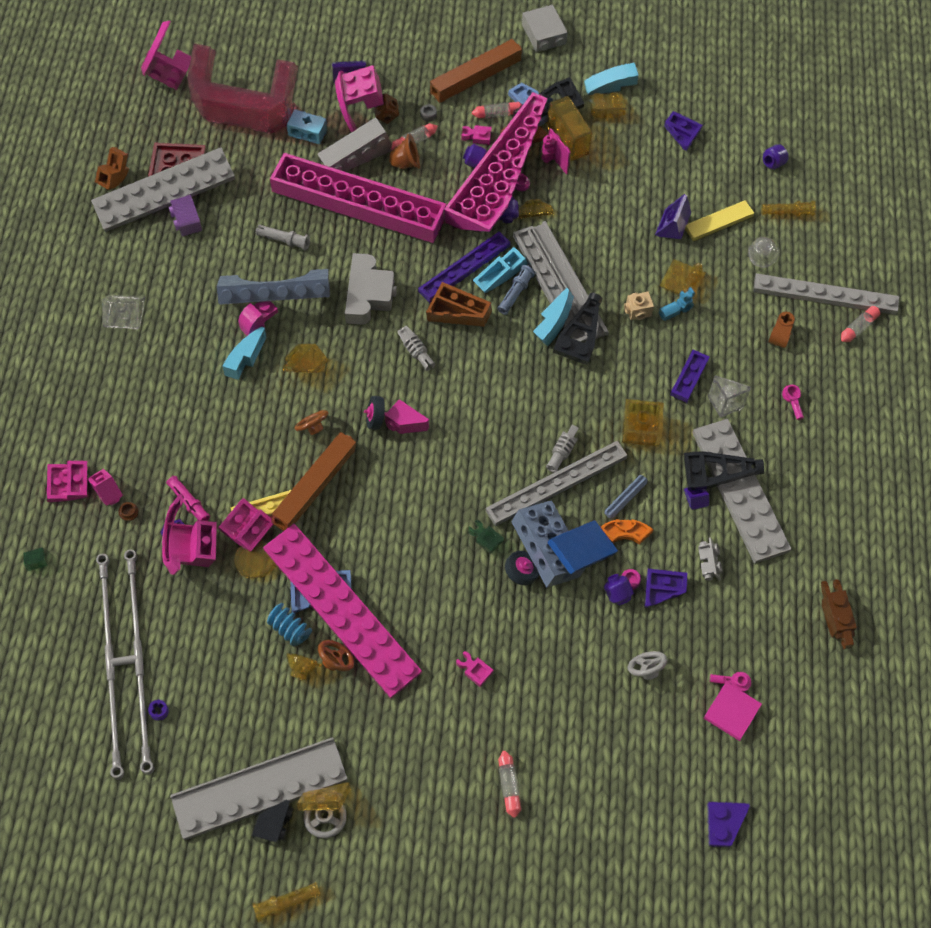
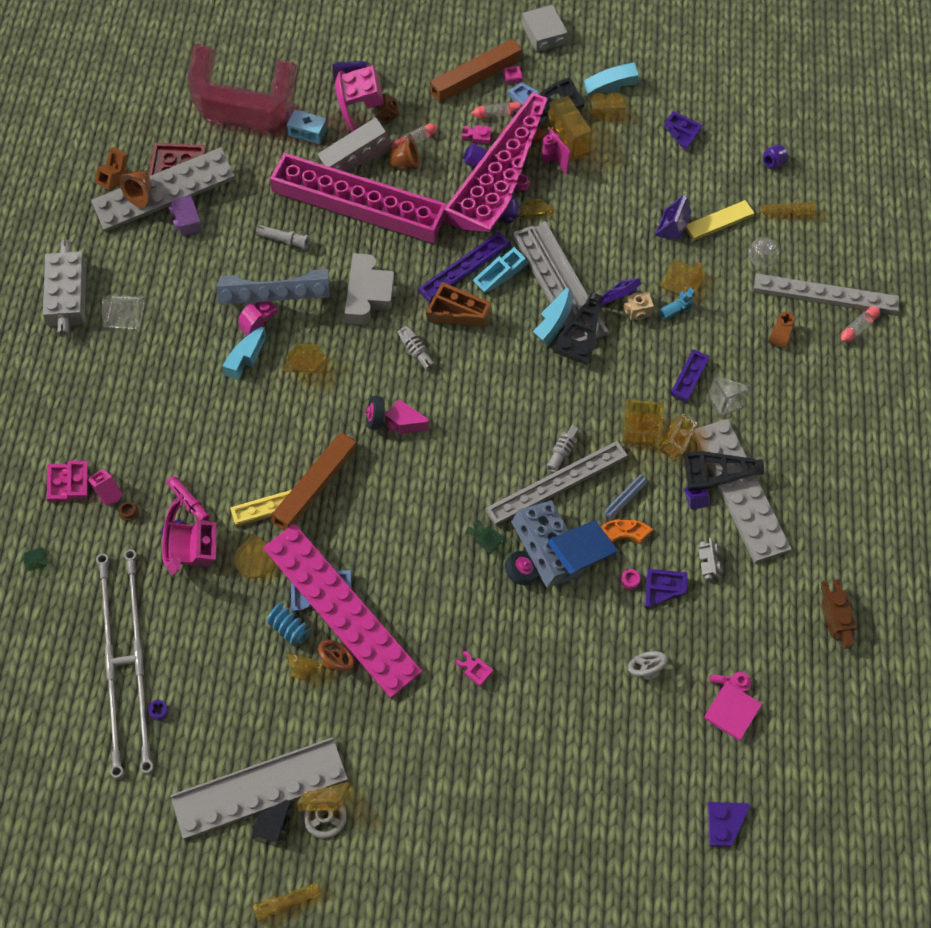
(64, 288): none -> light grey brick
(136, 187): none -> dark orange piece
(163, 67): dark pink piece -> none
(246, 525): dark pink slope -> none
(312, 422): dark orange piece -> none
(428, 113): dark grey tile -> none
(509, 784): piece -> none
(512, 75): none -> dark pink tile
(519, 284): sand blue pin -> none
(618, 589): dark purple head -> none
(621, 289): none -> dark purple wing
(677, 436): none -> clear yellow brick
(792, 394): dark pink plate -> none

